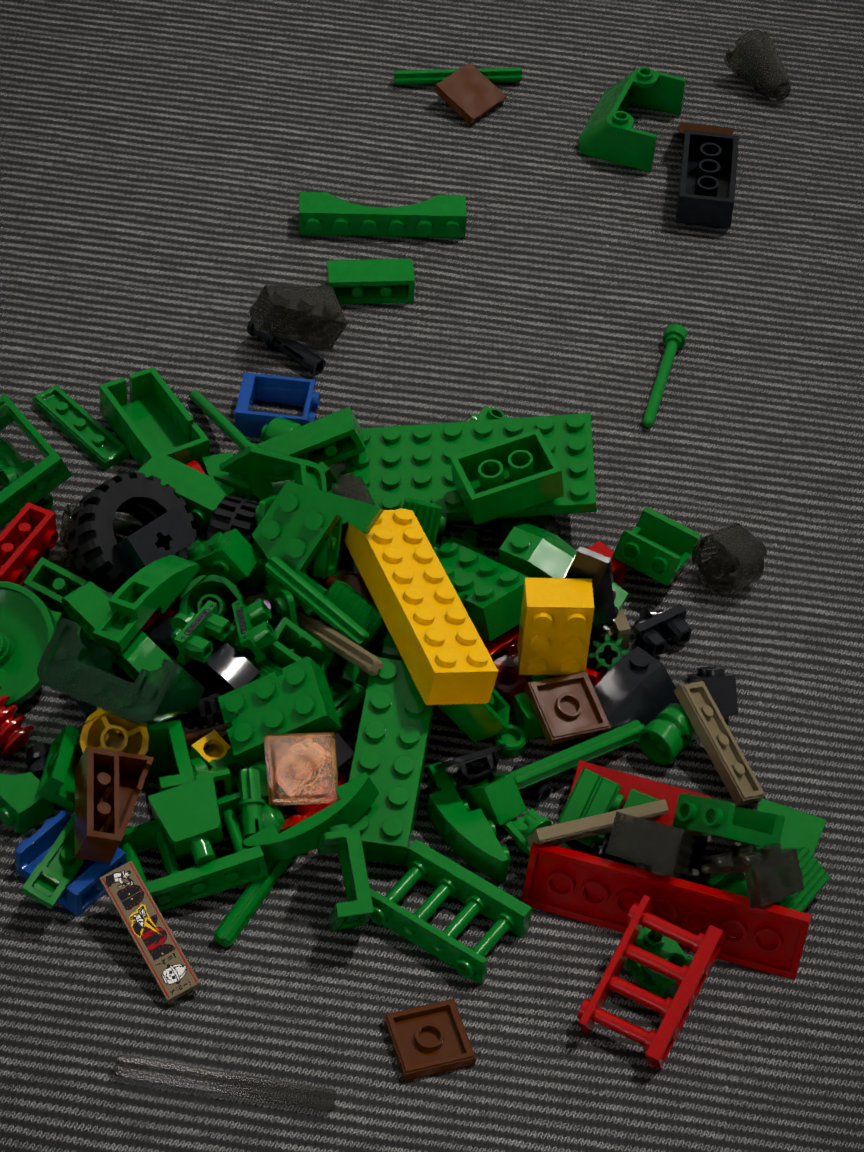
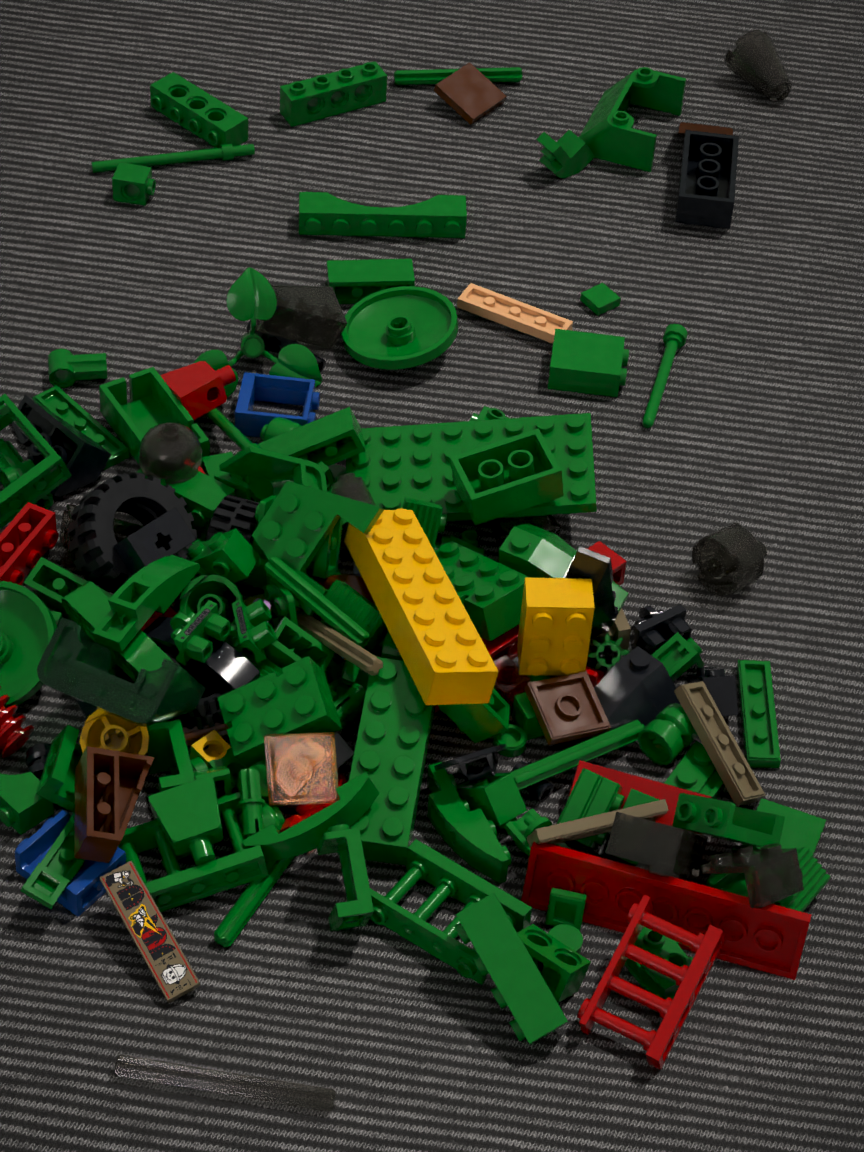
(67, 368): none -> green piece
(79, 452): none -> black wedge
(133, 184): none -> green brick
(170, 453): none -> clear smoke cylinder
(198, 111): none -> green brick
(199, 386): none -> red torso
(226, 152): none -> green bar
(255, 299): none -> green plant
(333, 93): none -> green brick
(400, 327): none -> green dish
(429, 1040): reddish brown tile -> none
(511, 968): none -> green brick
(512, 313): none -> light nougat plate
(558, 964): none -> green brick
(565, 908): none -> green tile
(566, 155): none -> green brick
(568, 935): none -> green tile
(588, 363): none -> green brick
(600, 299): none -> green tile
(657, 546): green panel -> none
(679, 655): none -> green bracket
(697, 773): none -> green plate
(758, 714): none -> green tile

